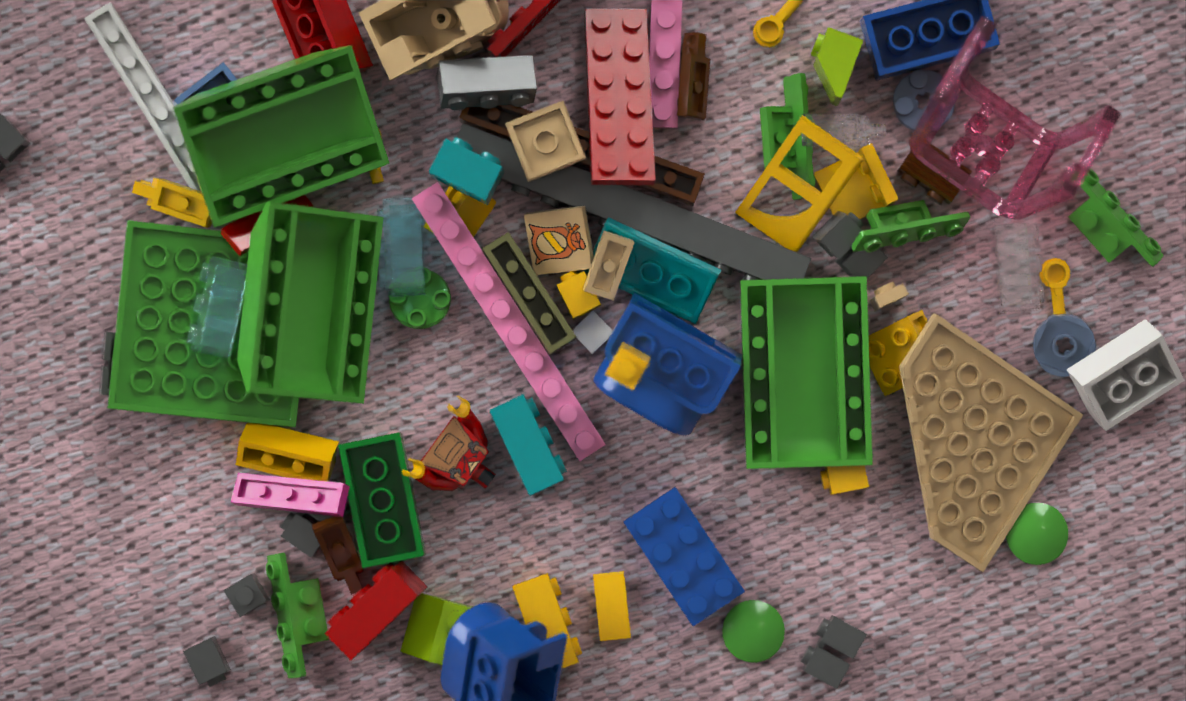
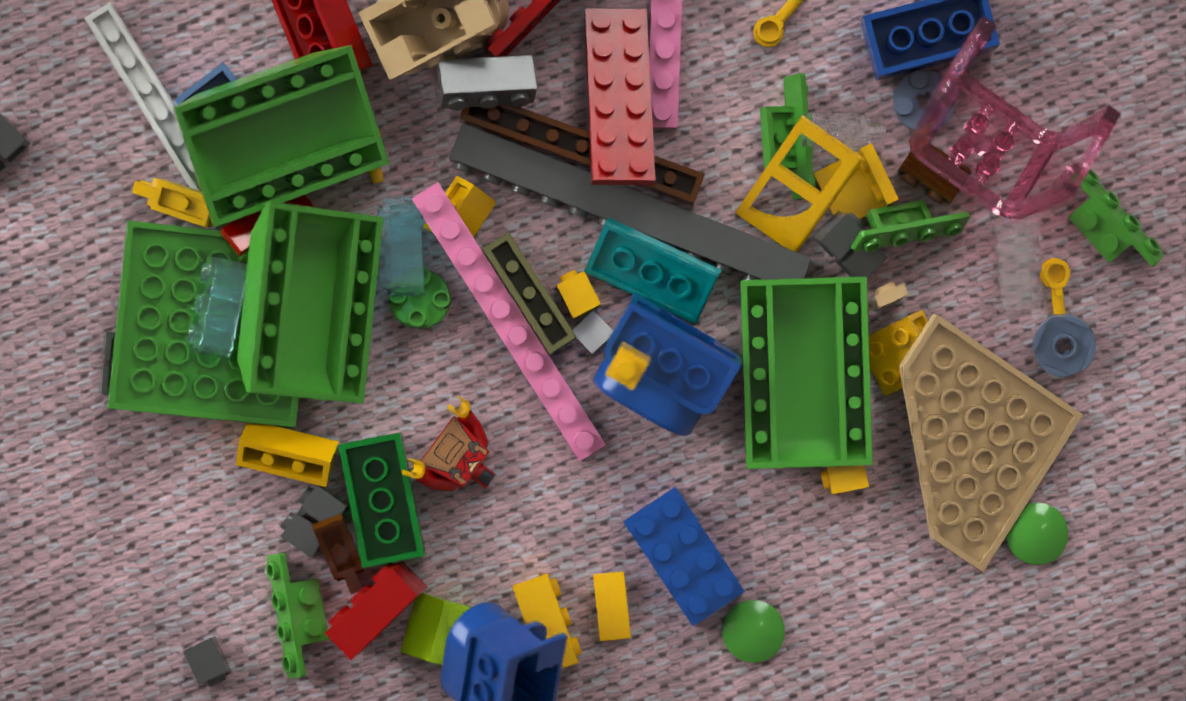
(246, 595): dark grey brick -> none
(290, 494): plate -> none
(466, 170): teal brick -> none
(528, 444): teal brick -> none
(545, 141): tan tile -> none
(559, 240): tan tile -> none
(608, 265): tan plate -> none
(693, 77): reddish brown hinge -> none
(826, 665): dark grey piece -> none
(835, 60): lime slope -> none
(1125, 374): white brick -> none

